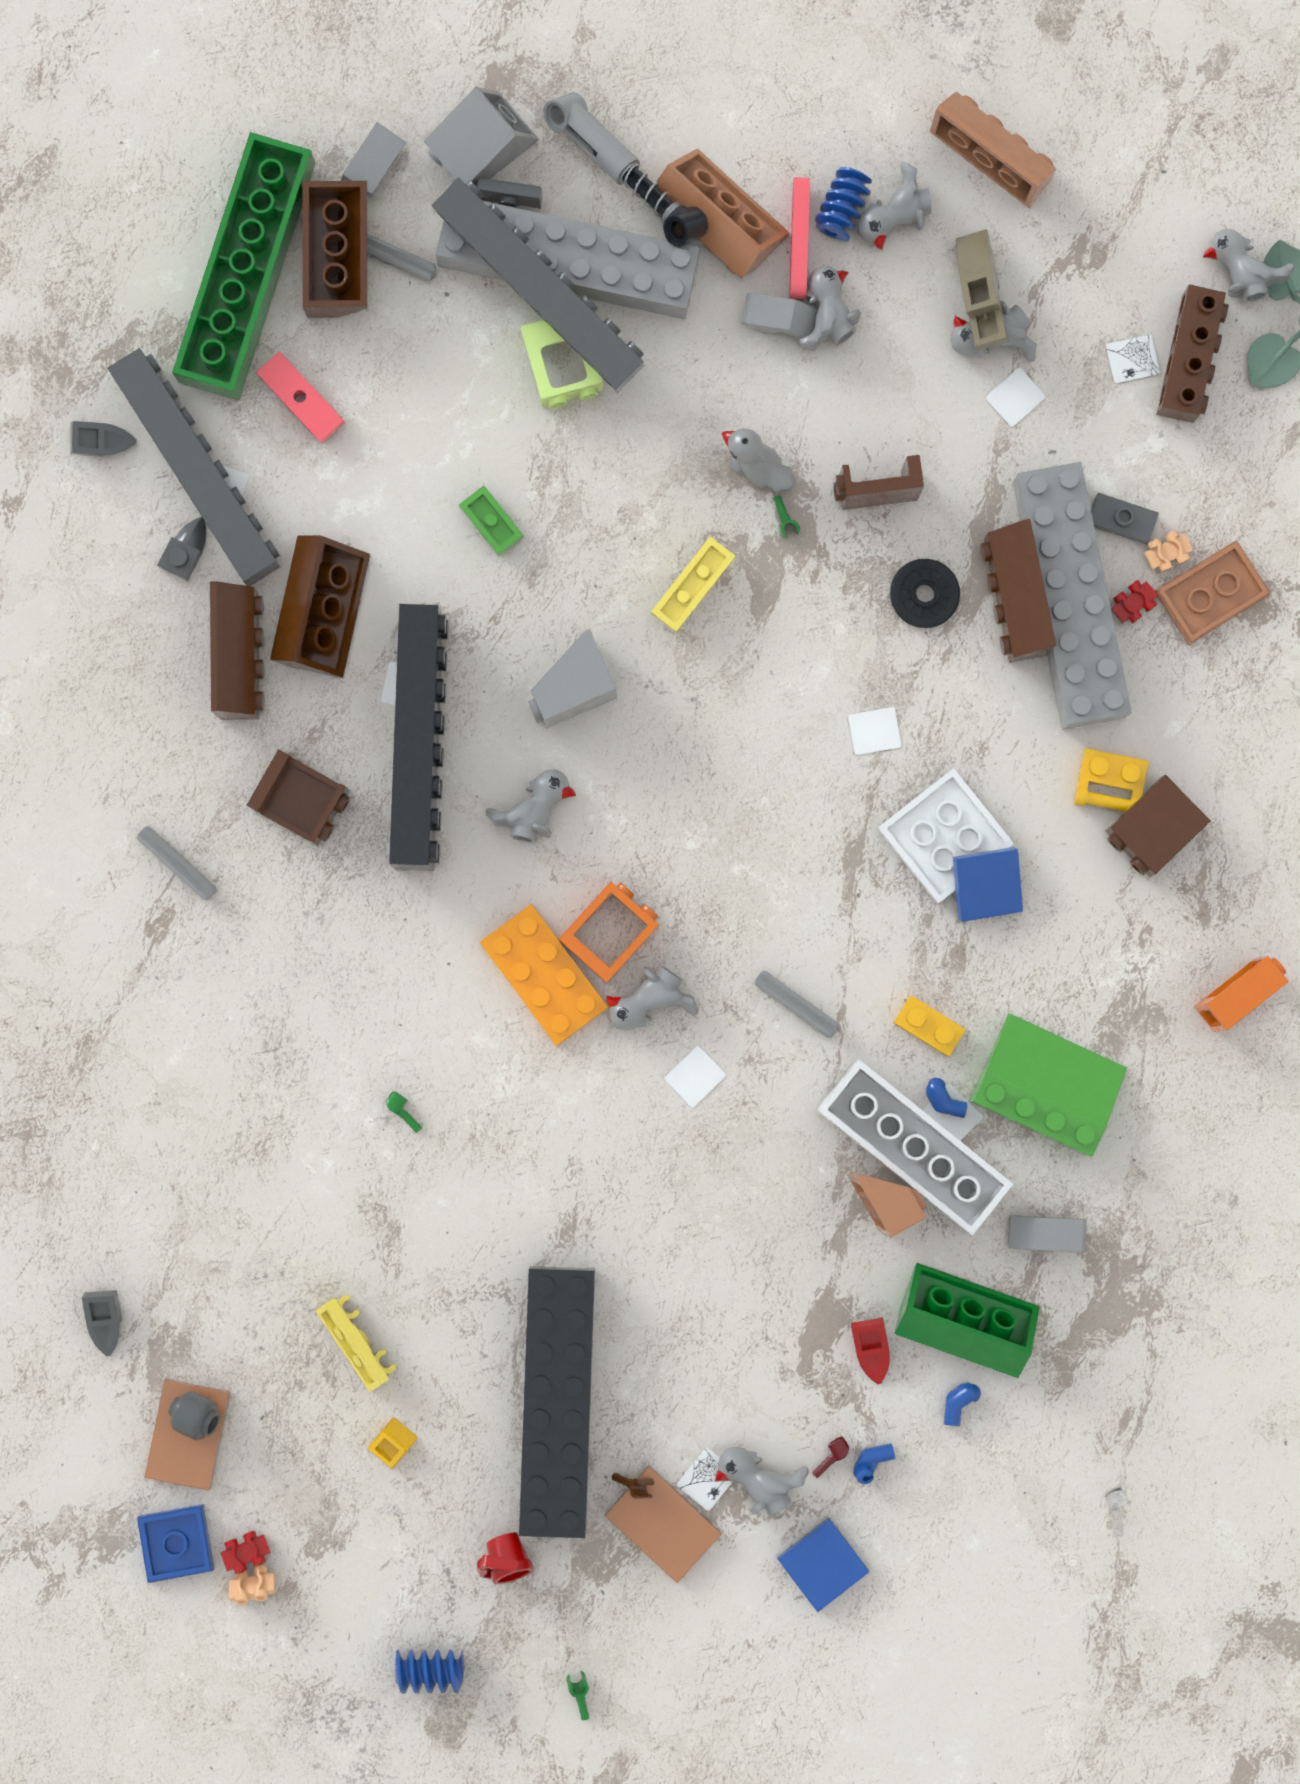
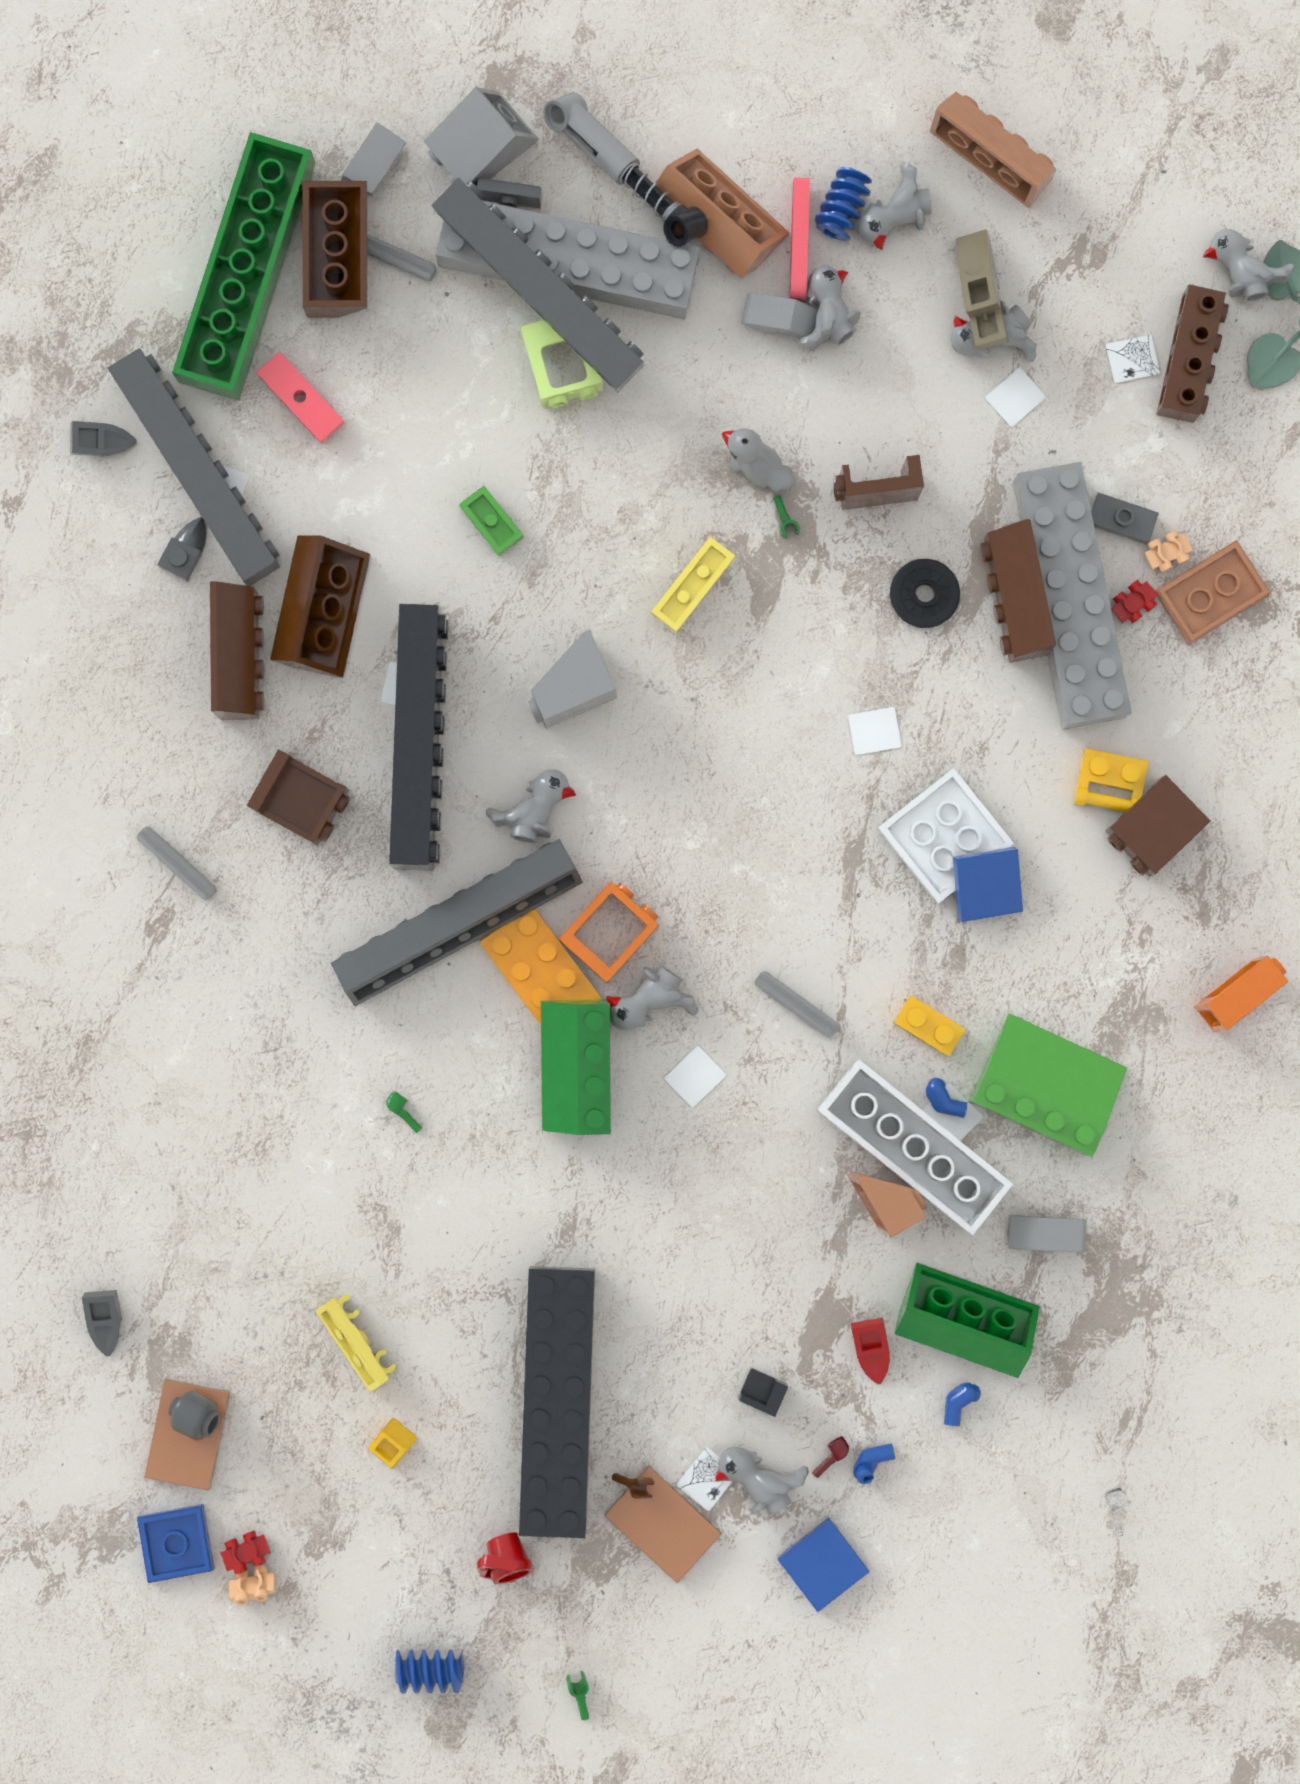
(456, 922): none -> dark grey brick
(575, 1066): none -> green slope
(763, 1392): none -> black panel

